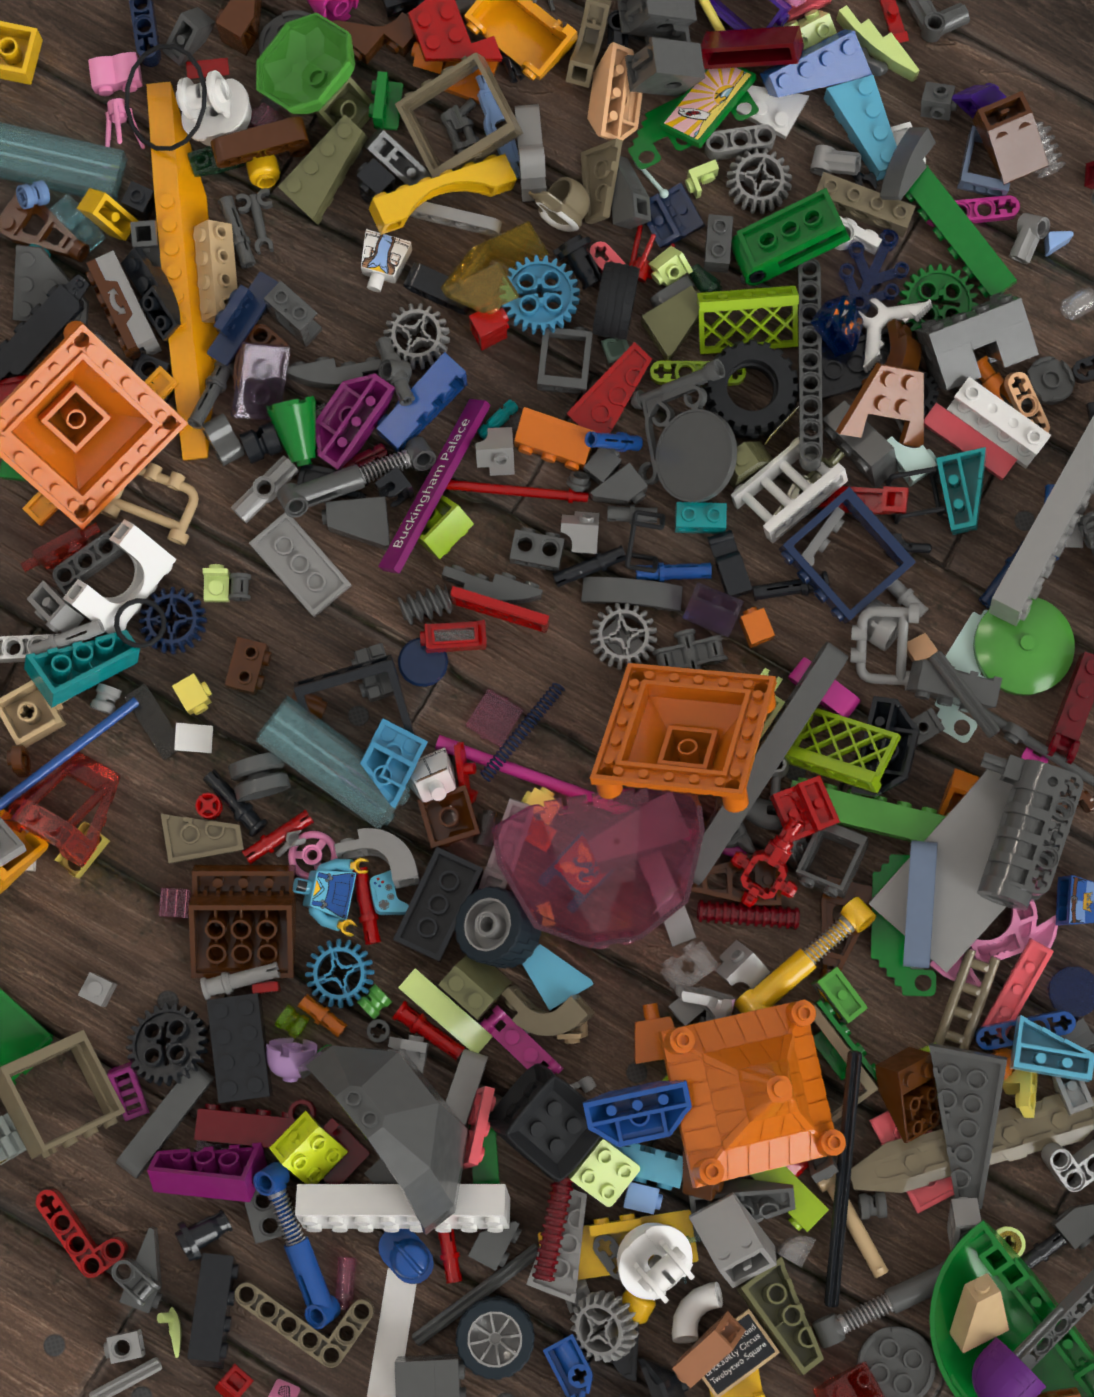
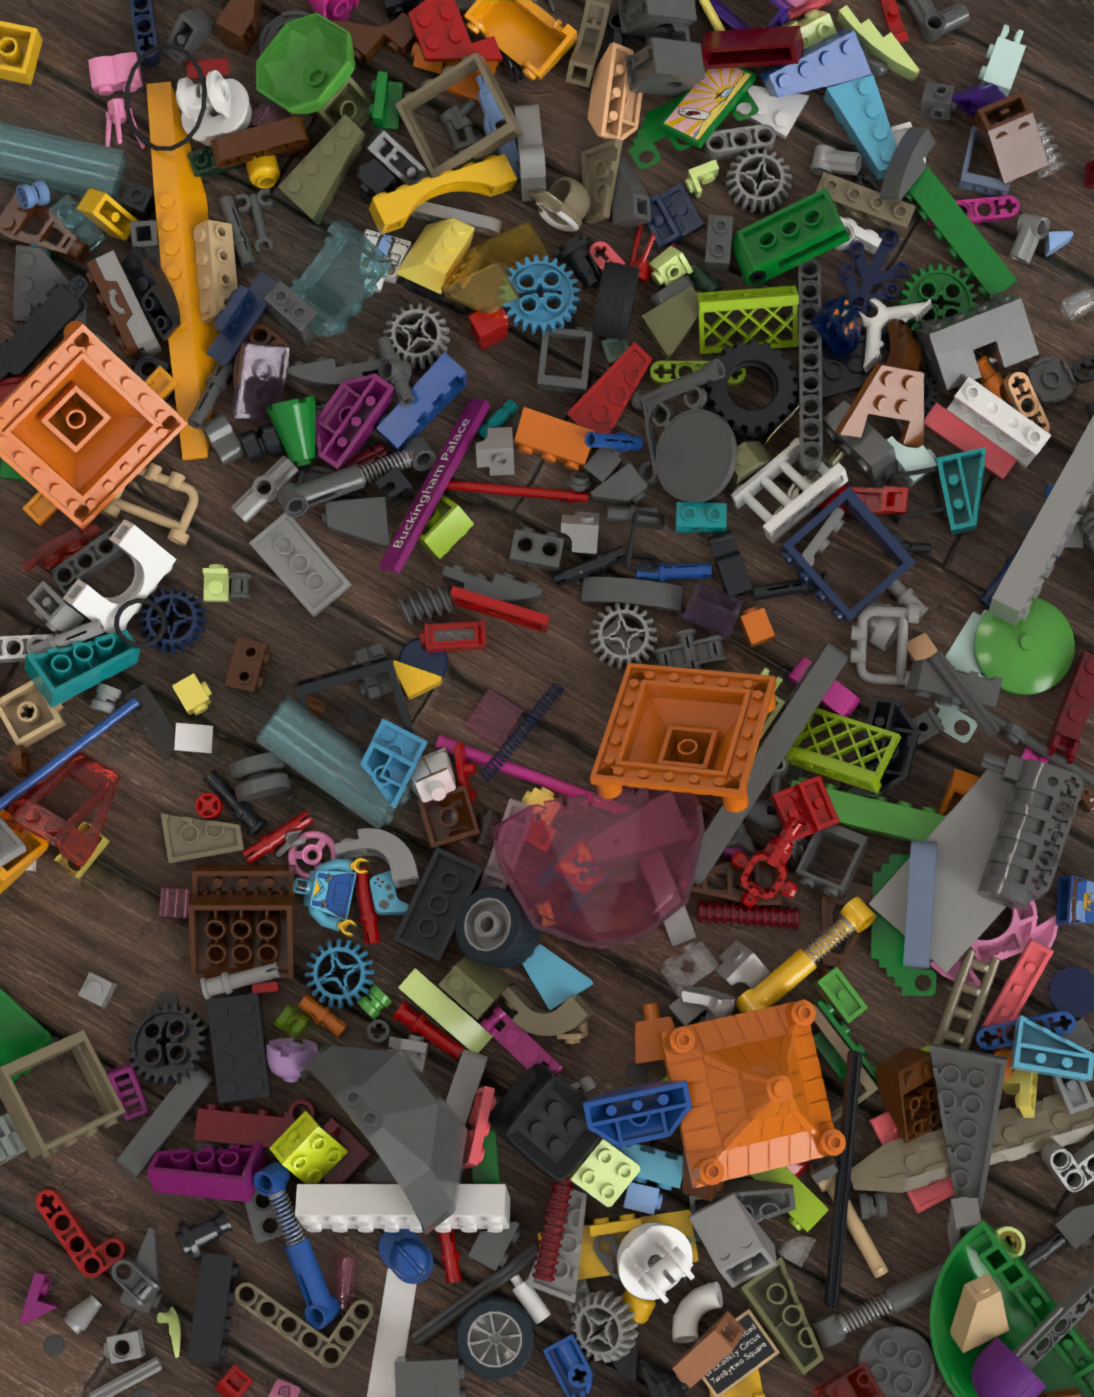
(34, 1304): none -> magenta slope
(82, 1314): none -> light grey cone
(341, 278): none -> clear light blue windscreen
(416, 680): none -> yellow slope
(437, 253): none -> light yellow slope
(529, 1299): none -> white cylinder
(663, 192): light aqua hinge -> none
(1003, 61): none -> light aqua hinge

